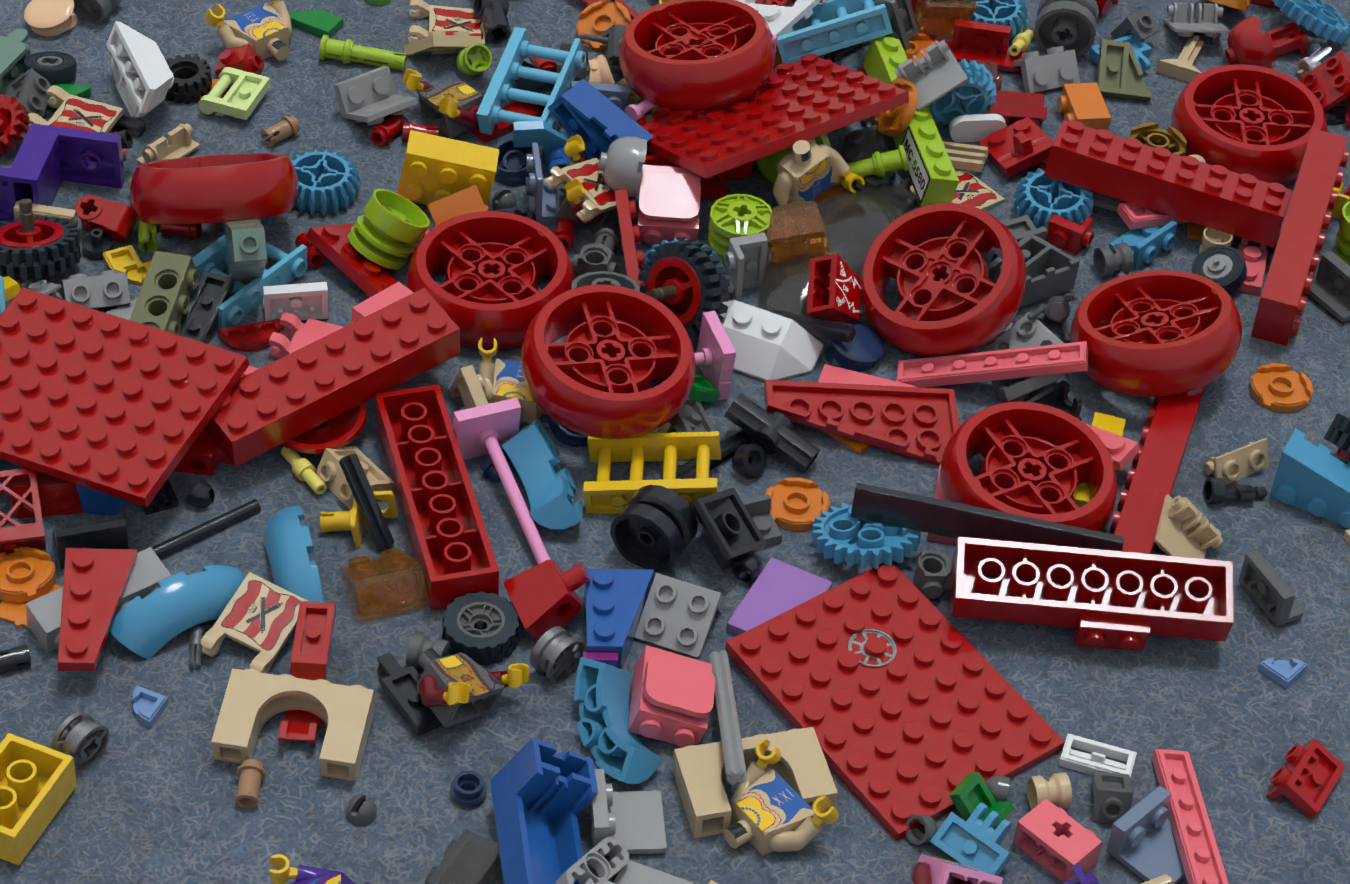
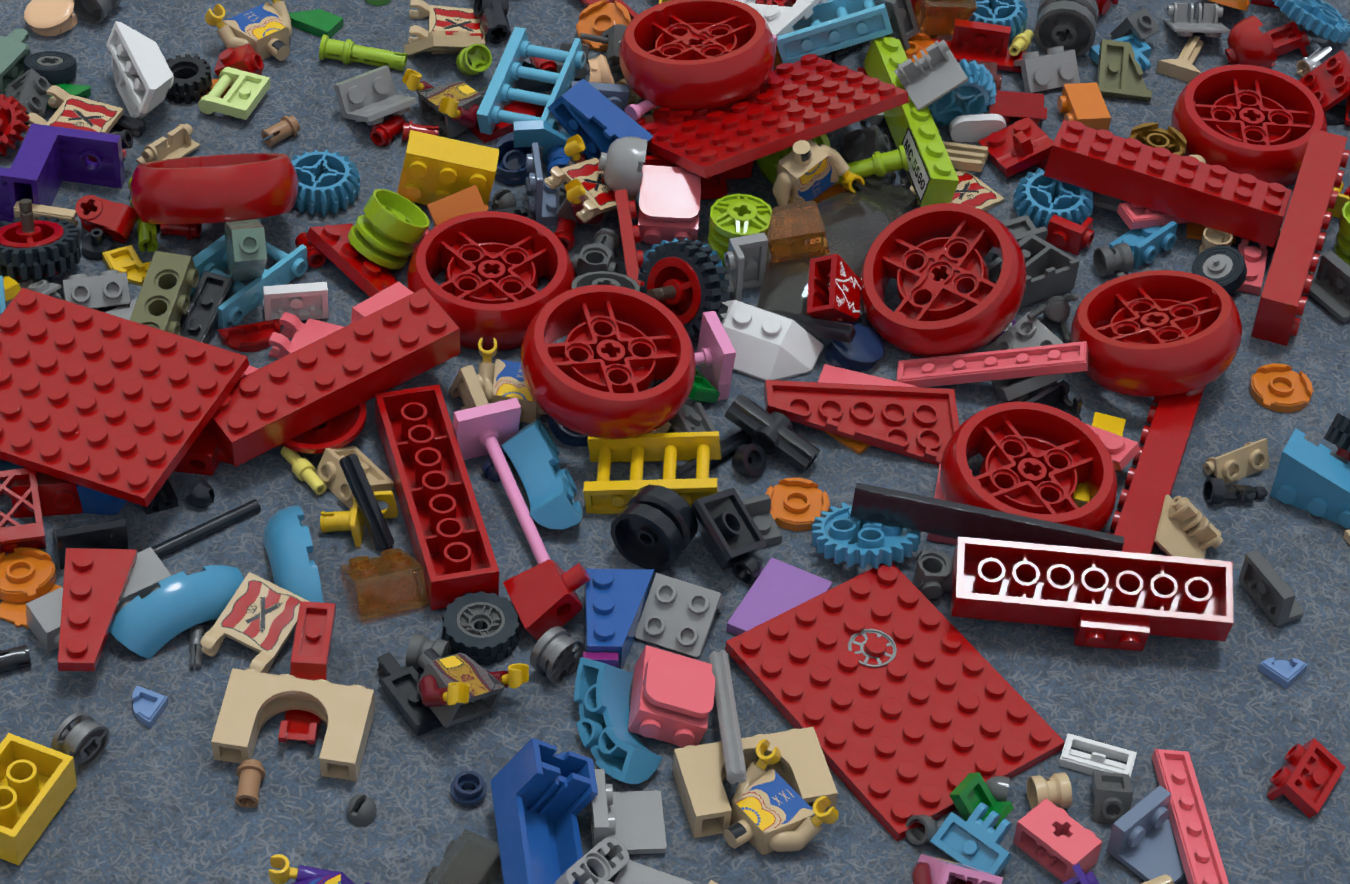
(897, 119): orange tile -> none

